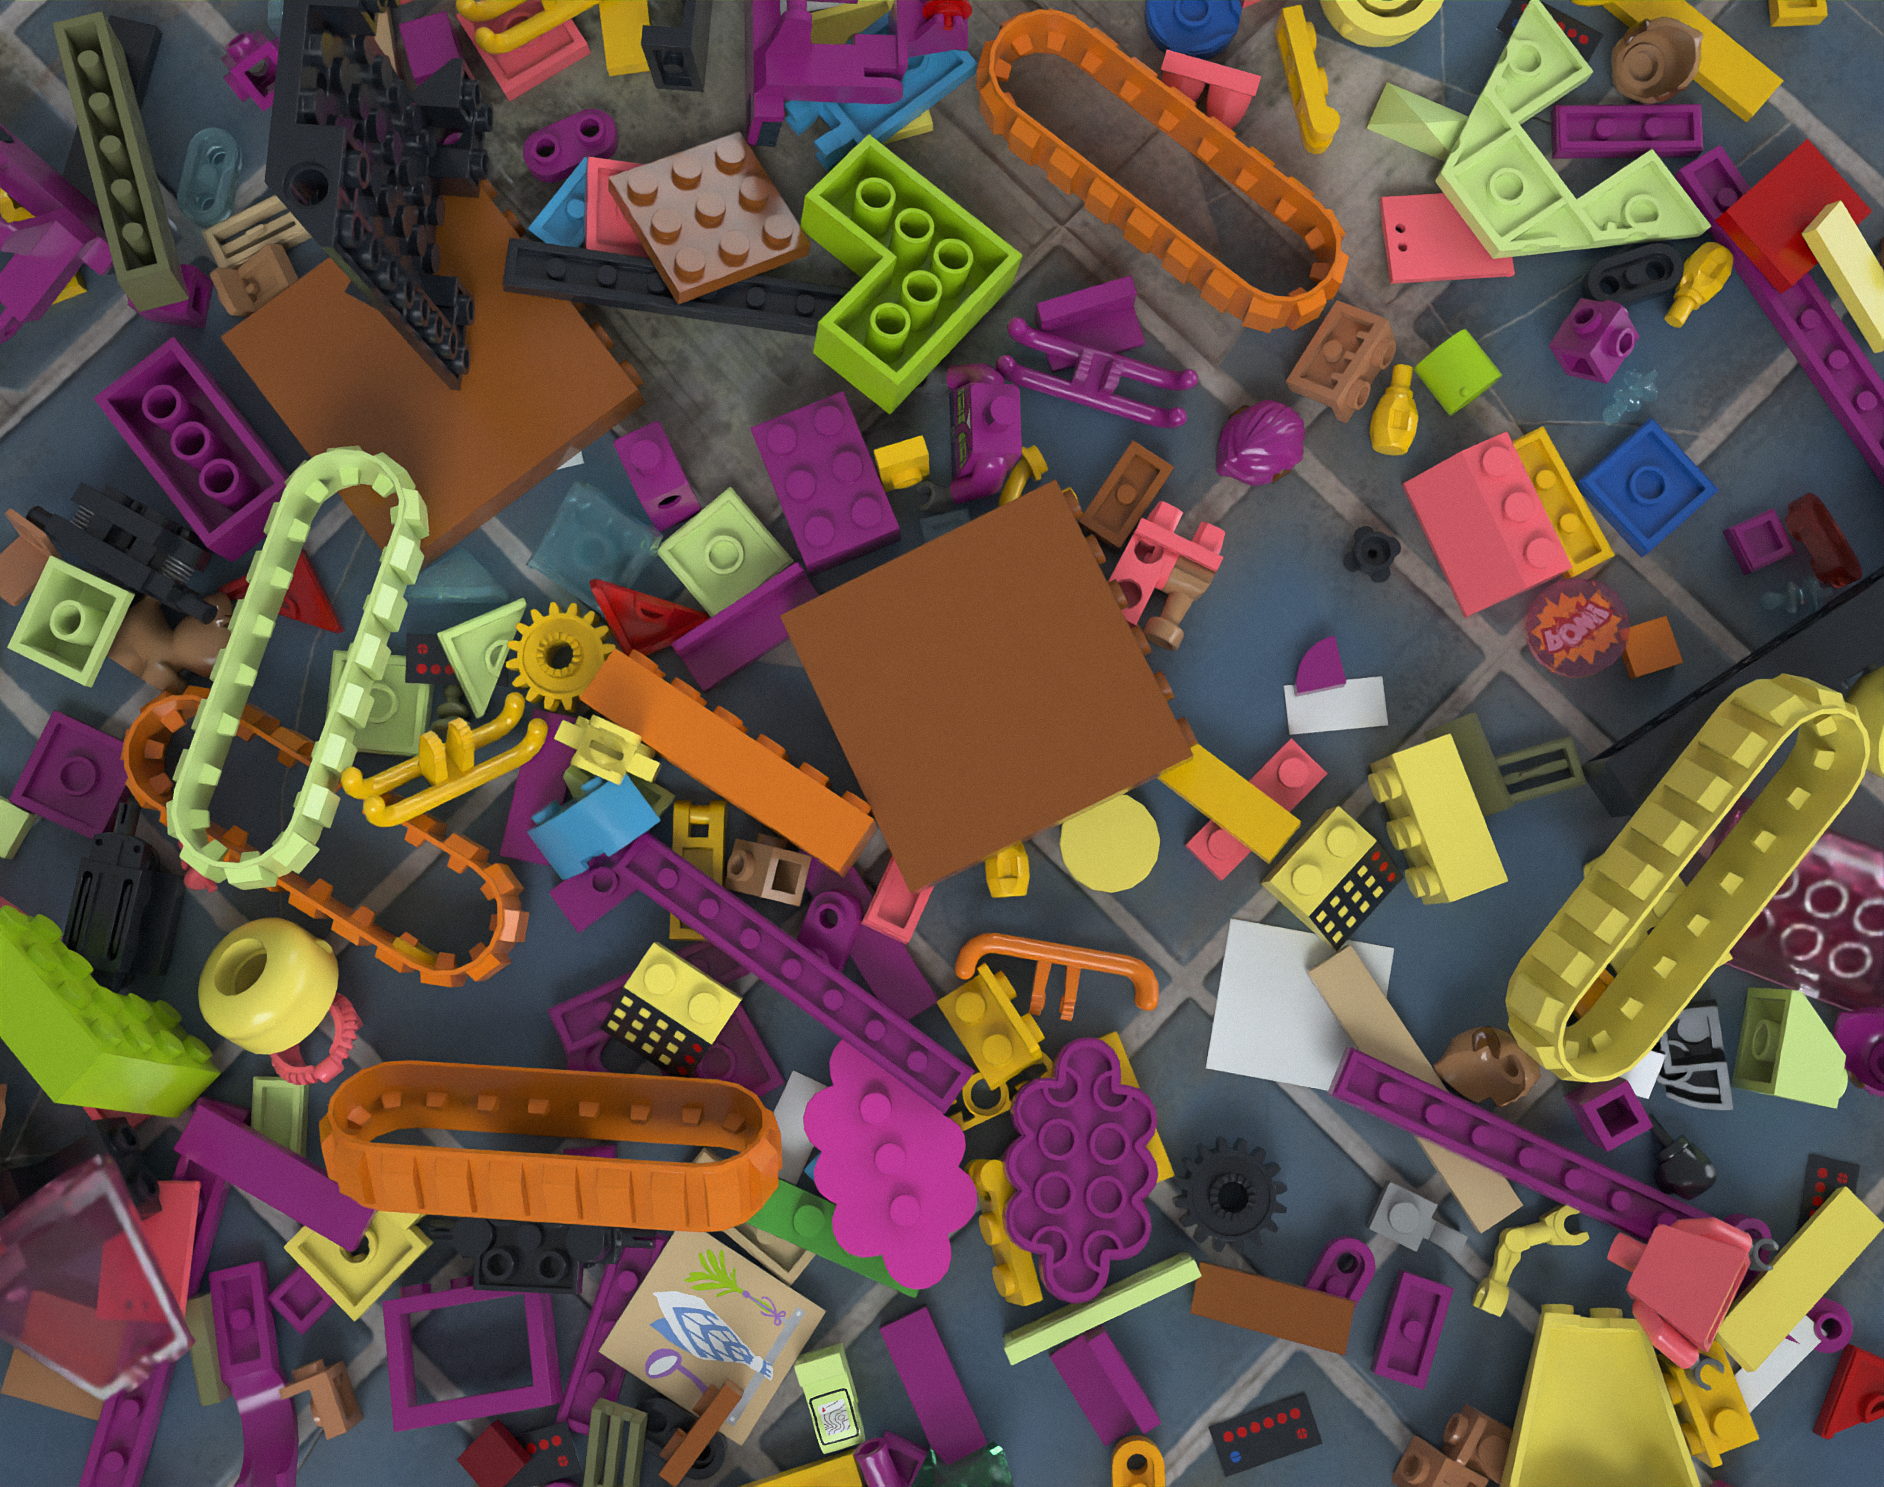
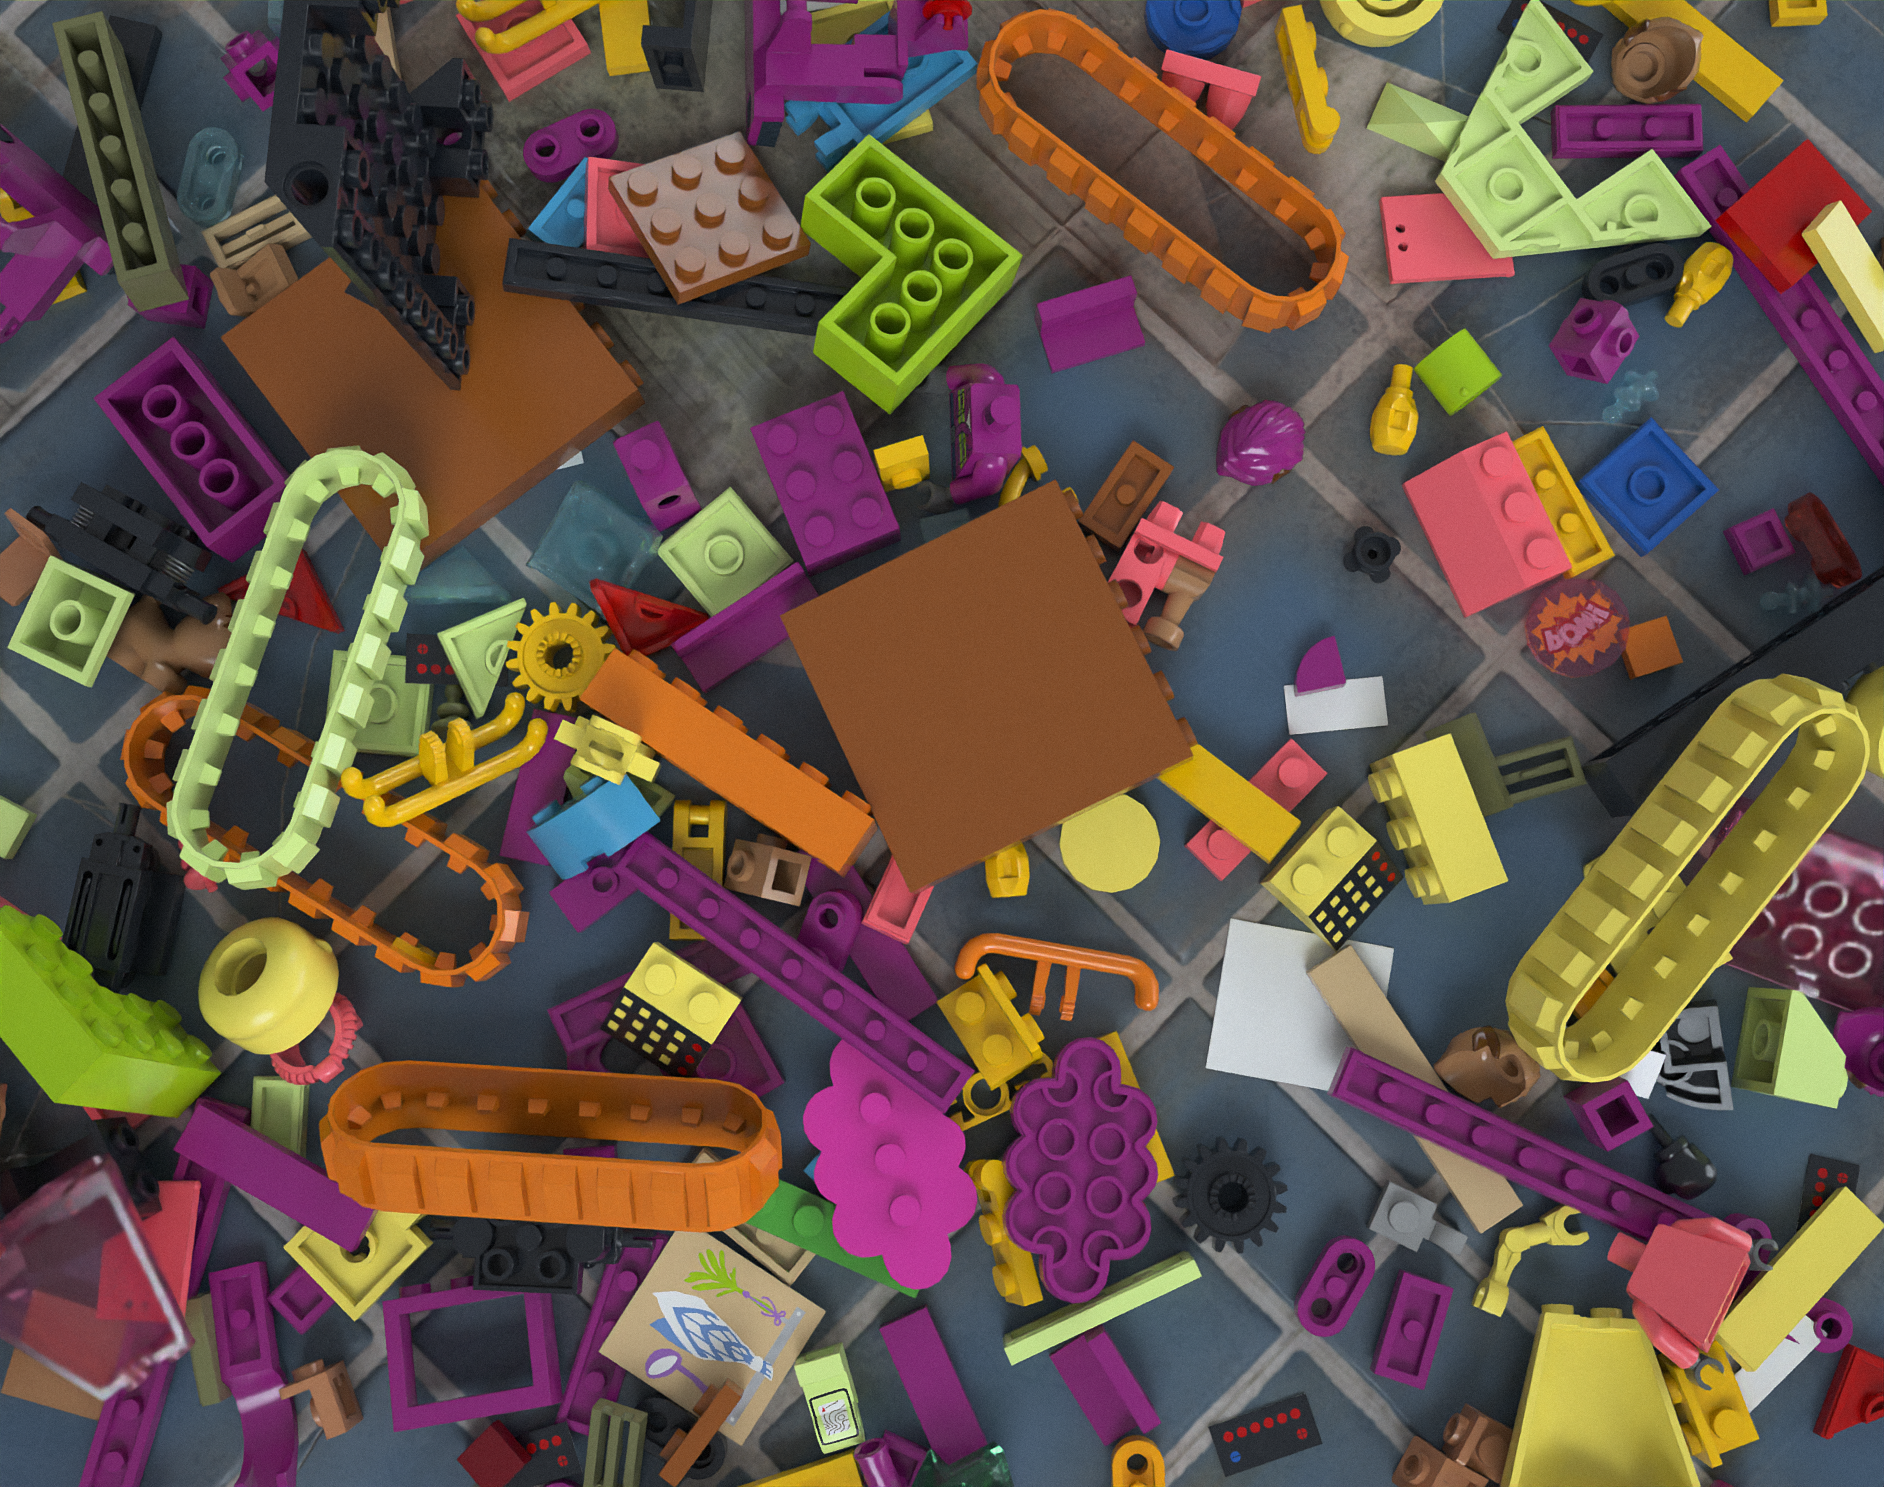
(74, 776): magenta tile -> none
(430, 44): magenta brick -> none
(789, 1117): white sticker -> none
(1095, 377): magenta piece -> none
(1273, 1307): dark orange tile -> none
(1344, 359): nougat bracket -> none

